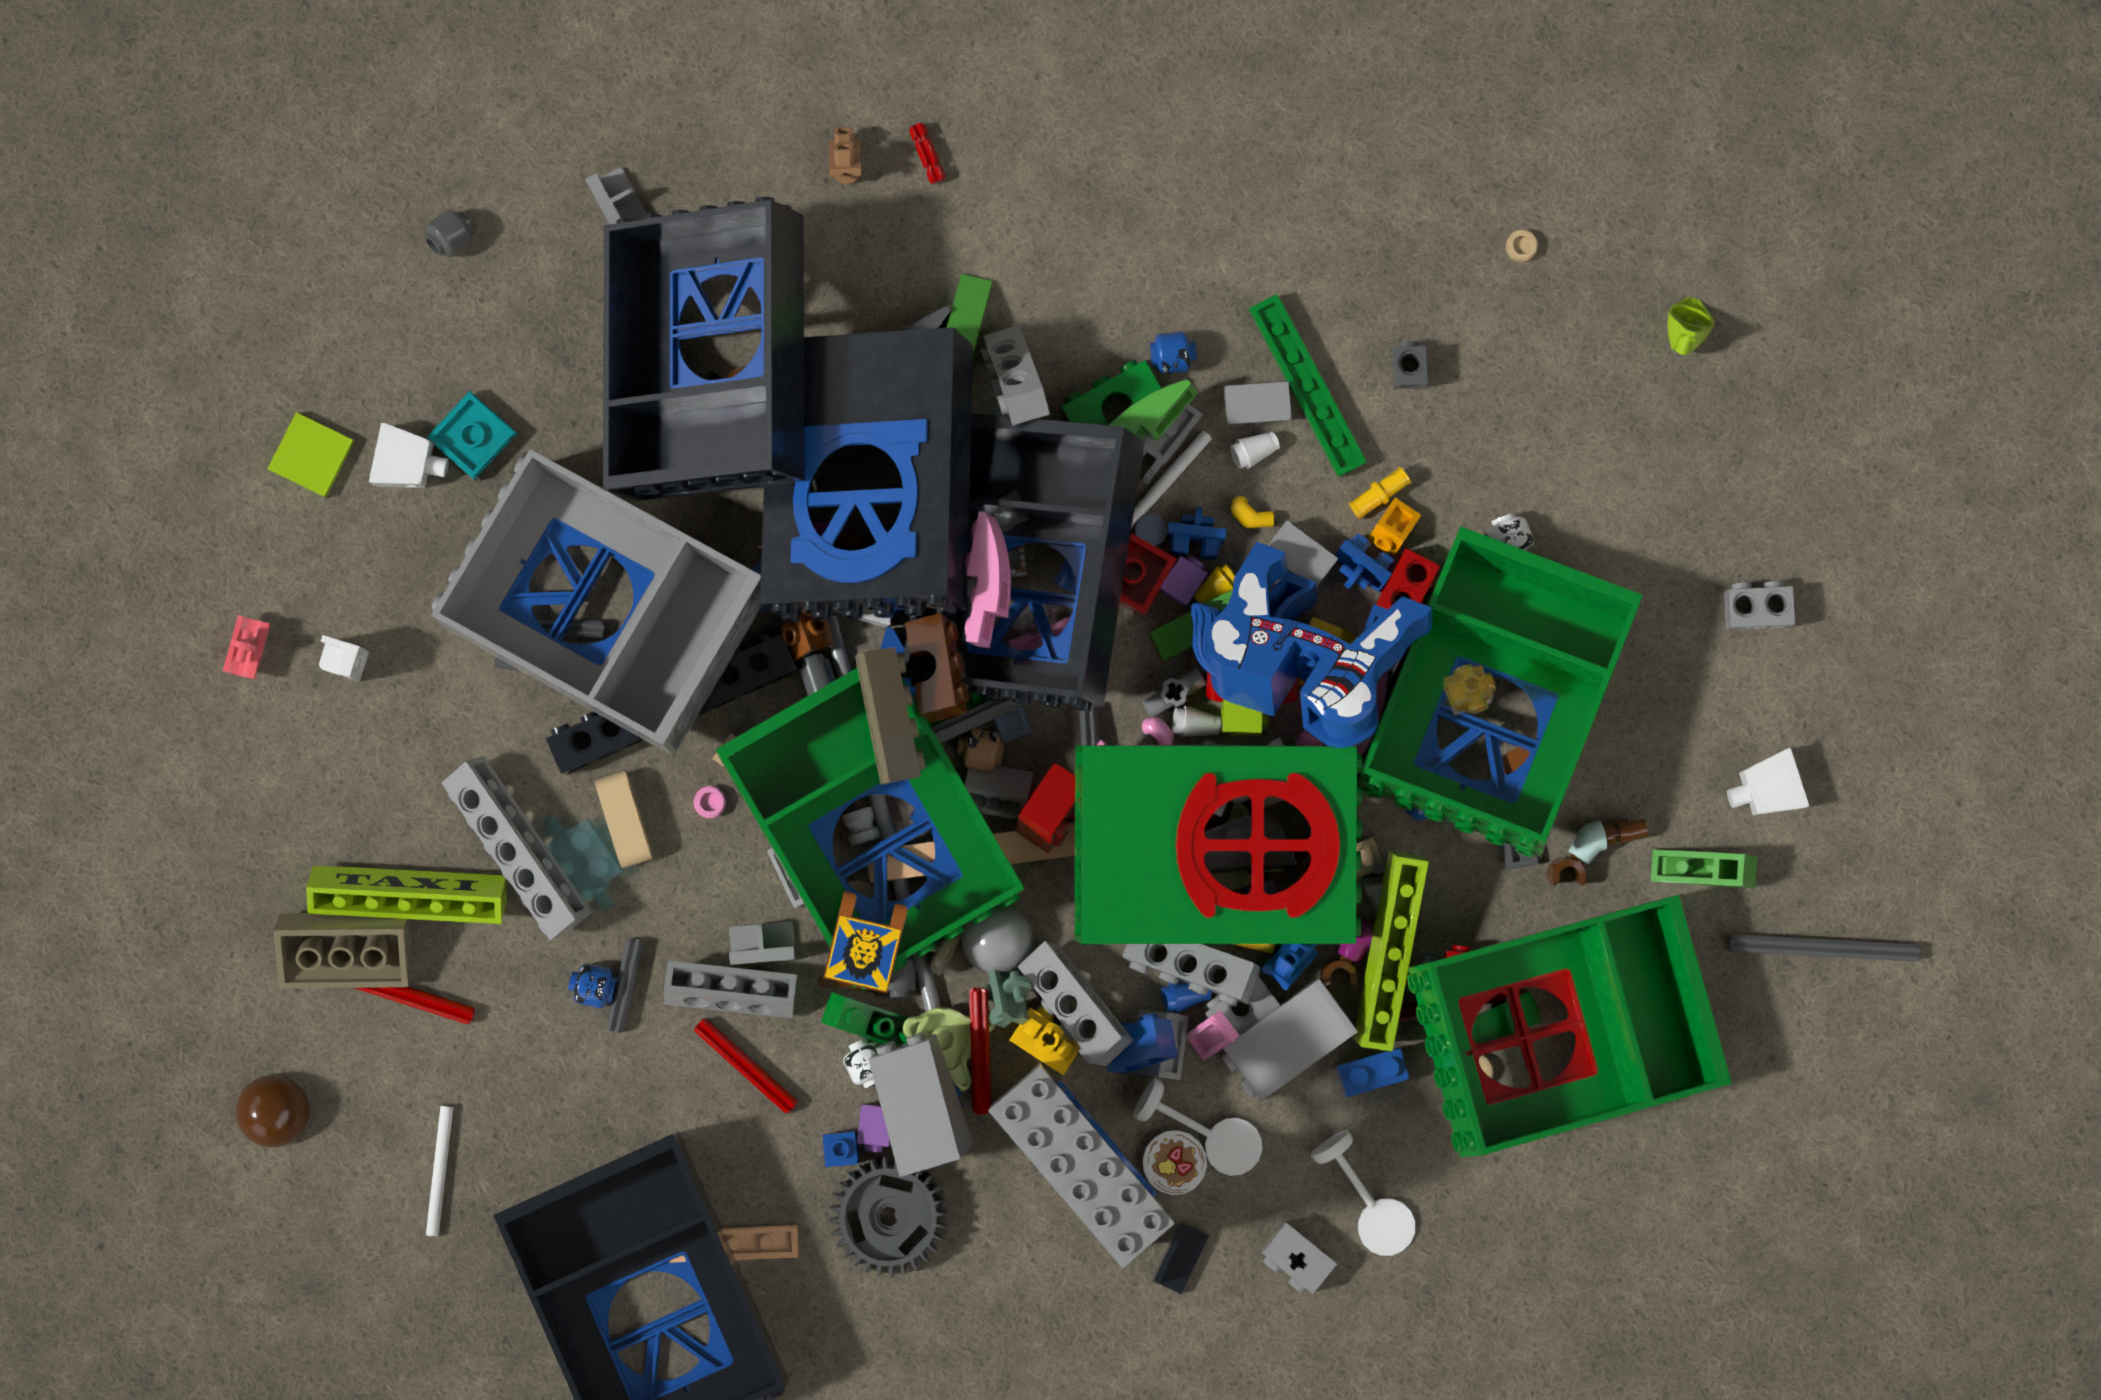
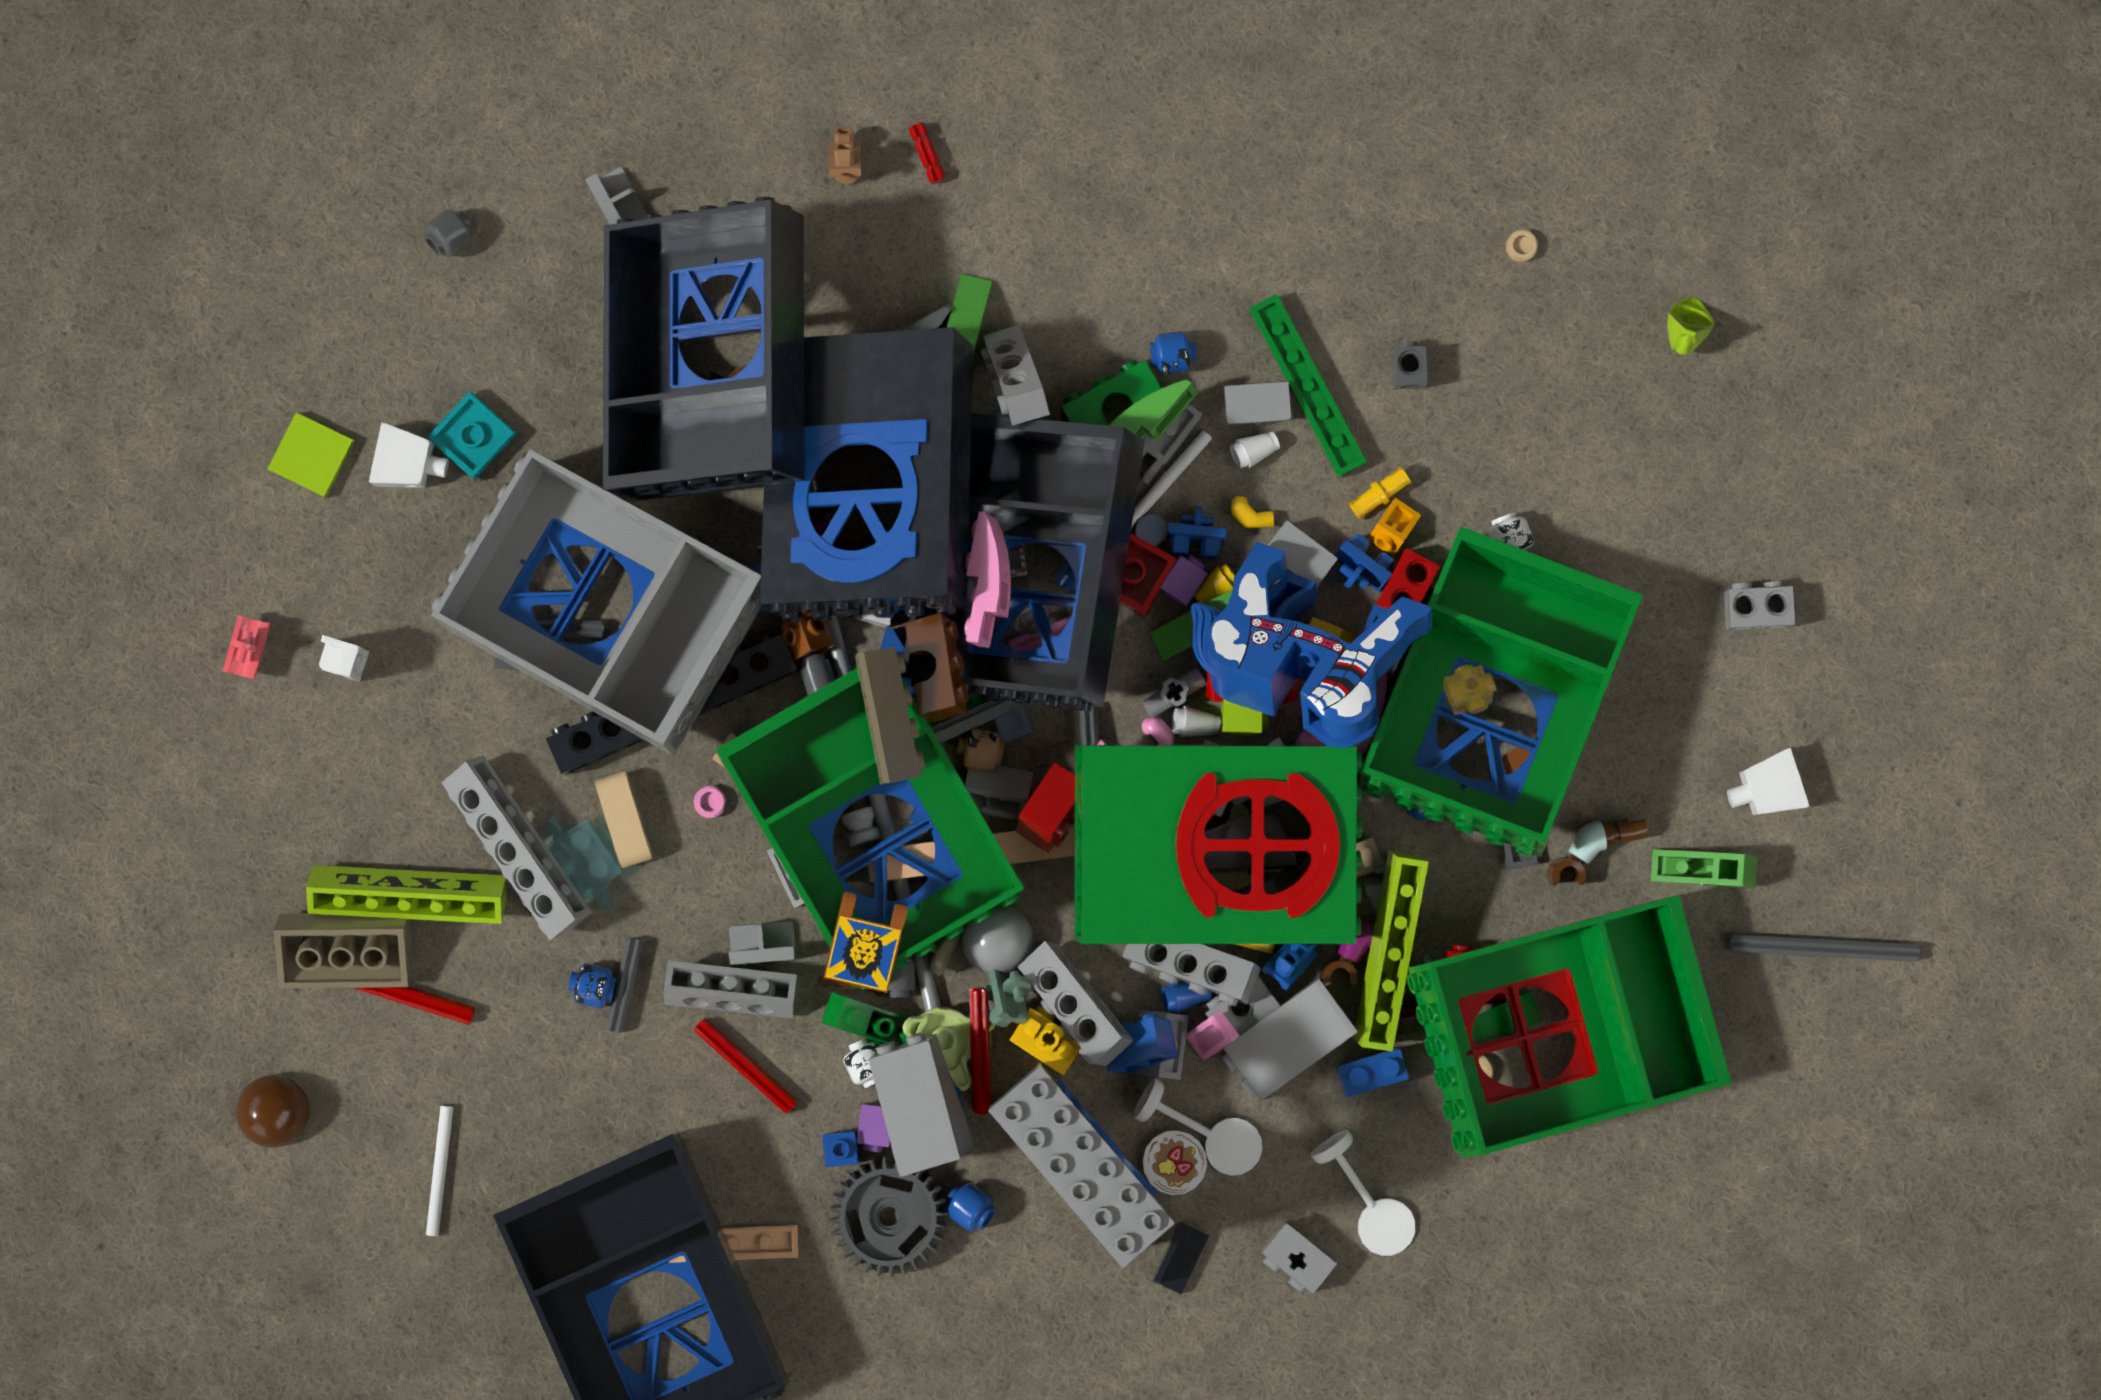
(970, 1207): none -> blue head

